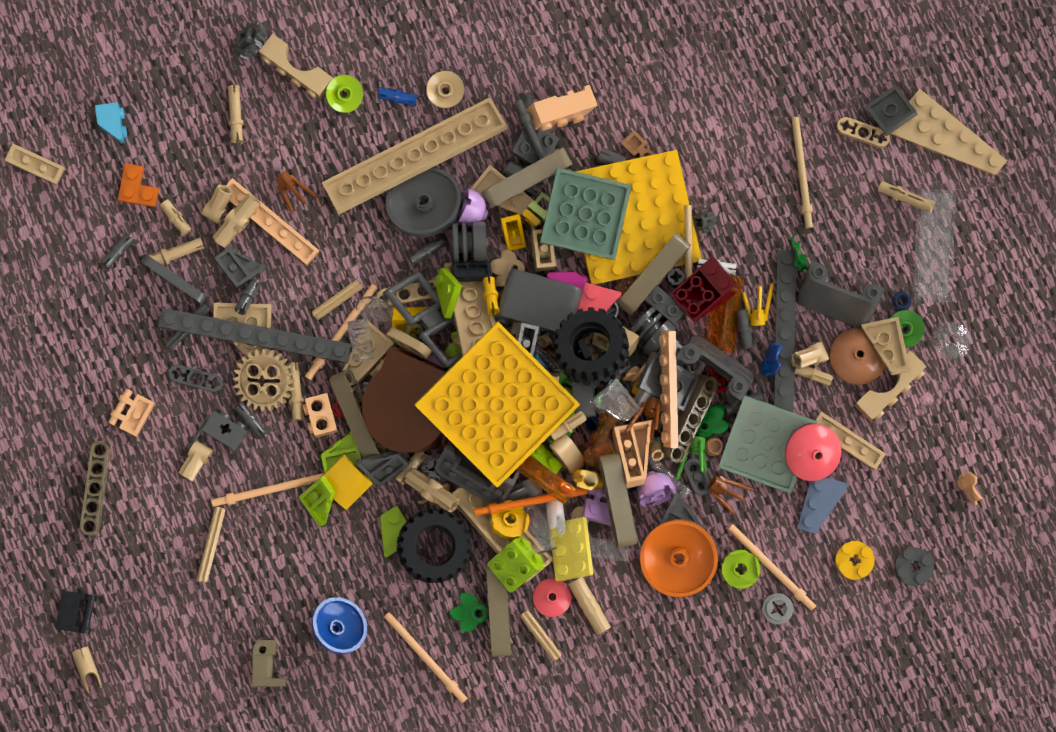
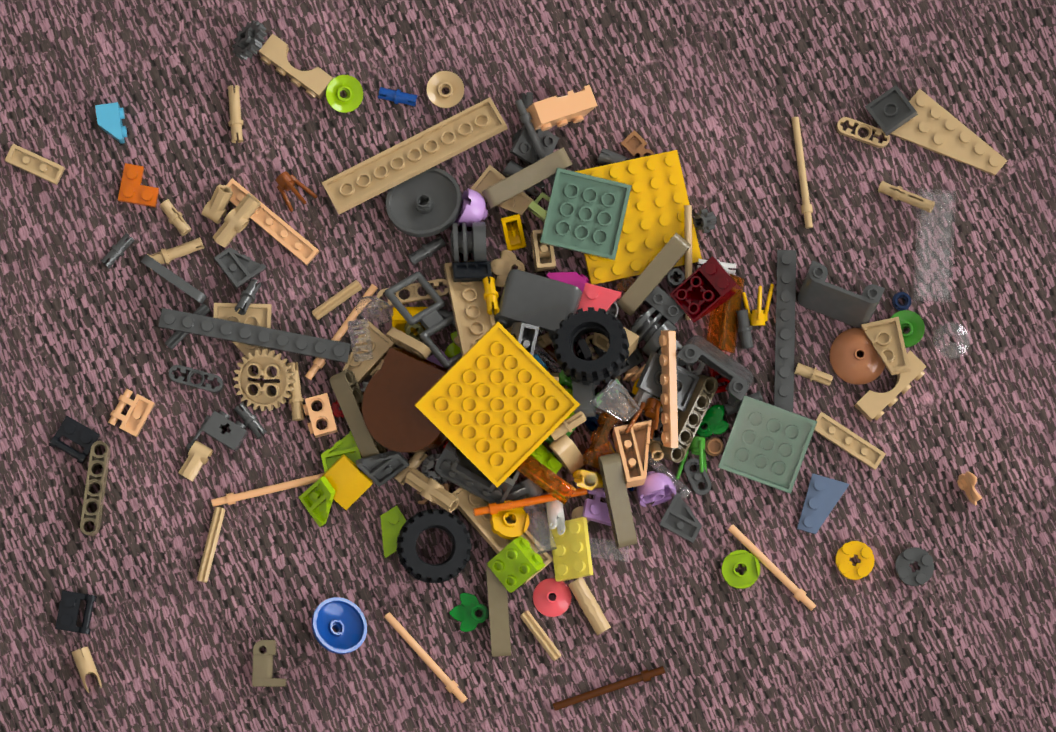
(78, 434): none -> black plate
(448, 291): lime wing -> none
(531, 219): yellow tile -> none
(644, 676): none -> reddish brown bar
(679, 558): orange dish -> none
(719, 486): dark orange plant -> none
(771, 363): blue plate -> none
(778, 599): light grey gear -> none
(801, 260): green plate -> none
(804, 445): coral dish -> none
(810, 356): tan piece -> none

